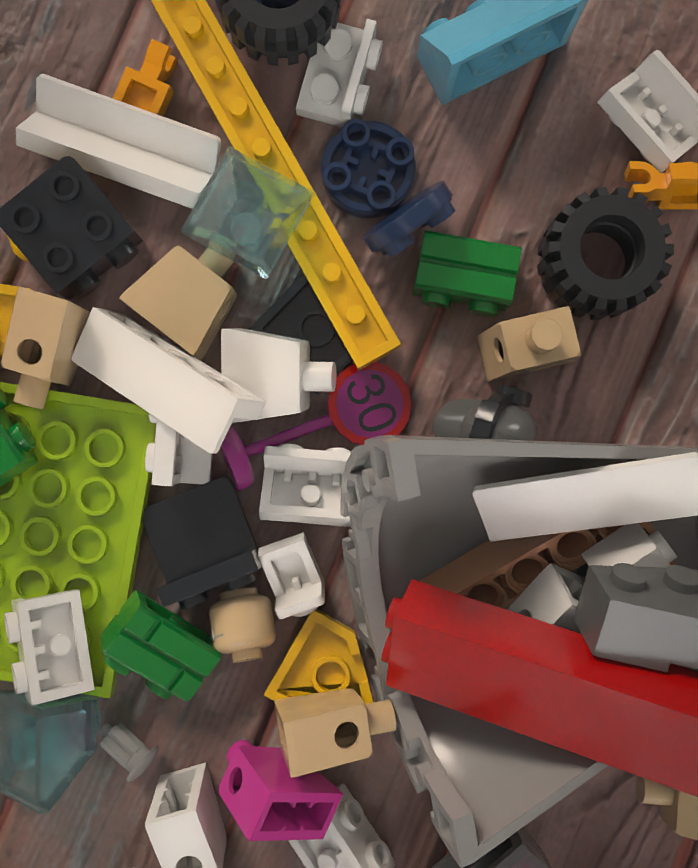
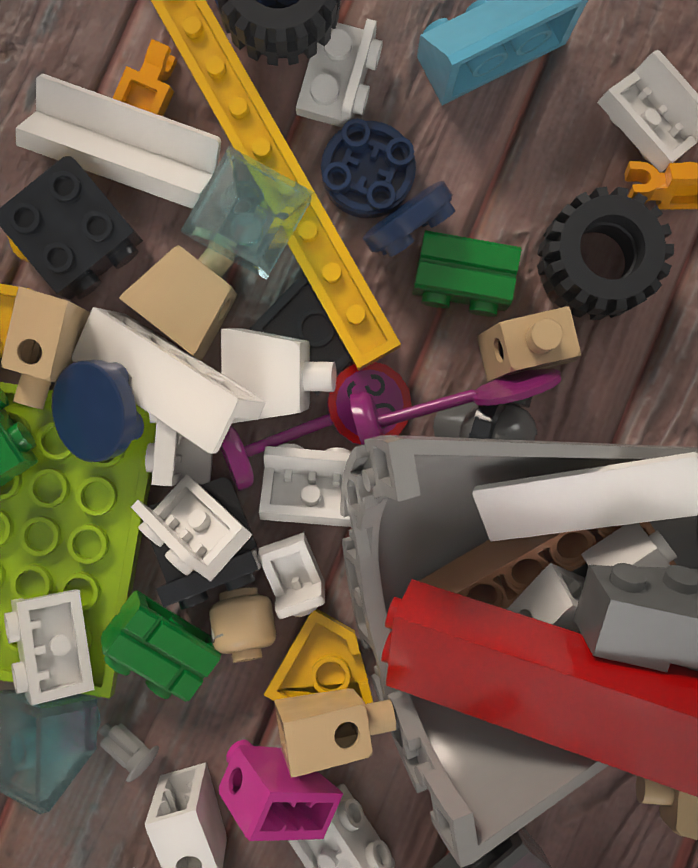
(95, 410): none -> dark blue tile
(194, 528): none -> white bracket
(499, 391): none -> magenta piece

